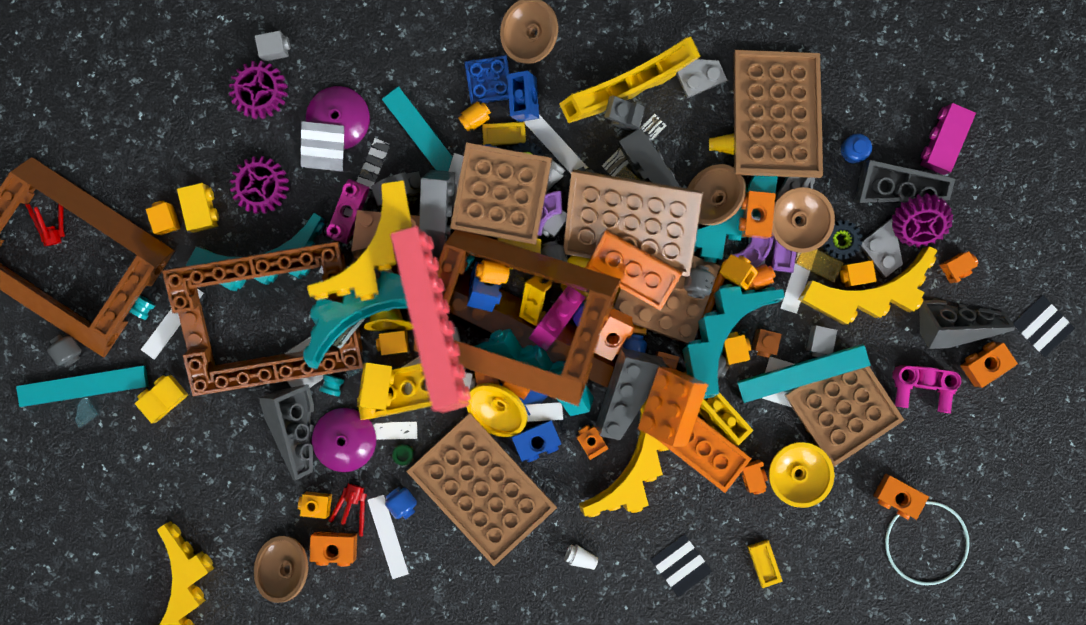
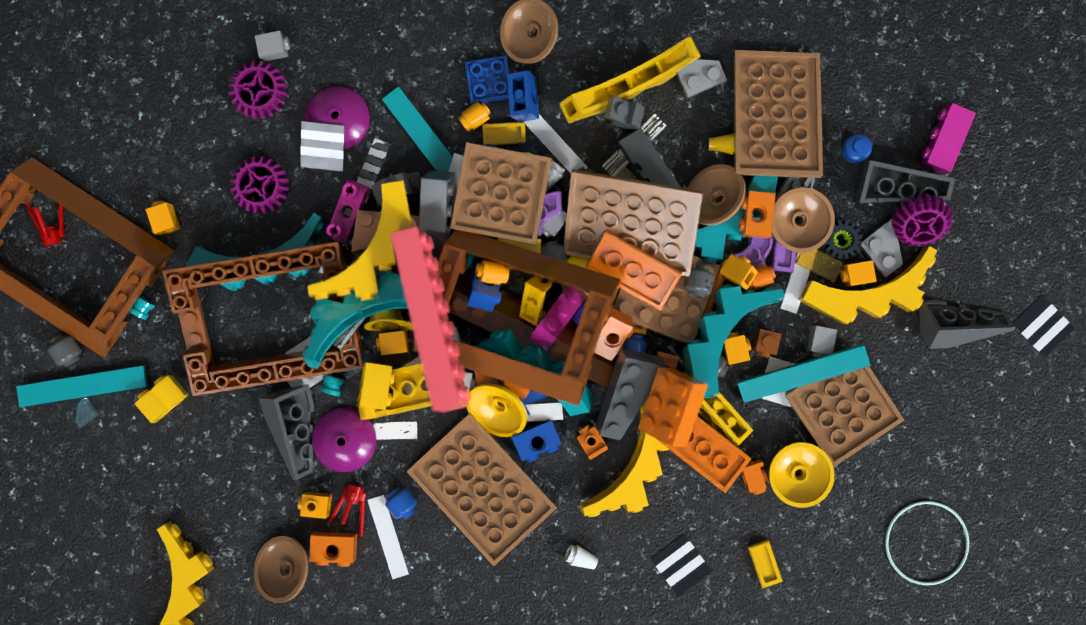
(163, 333): white sticker -> none
(198, 207): yellow brick -> none
(403, 454): dark green tile -> none
(913, 499): orange brick -> none
(928, 379): dark pink piece -> none
(959, 266): orange brick -> none
(1000, 359): orange brick -> none

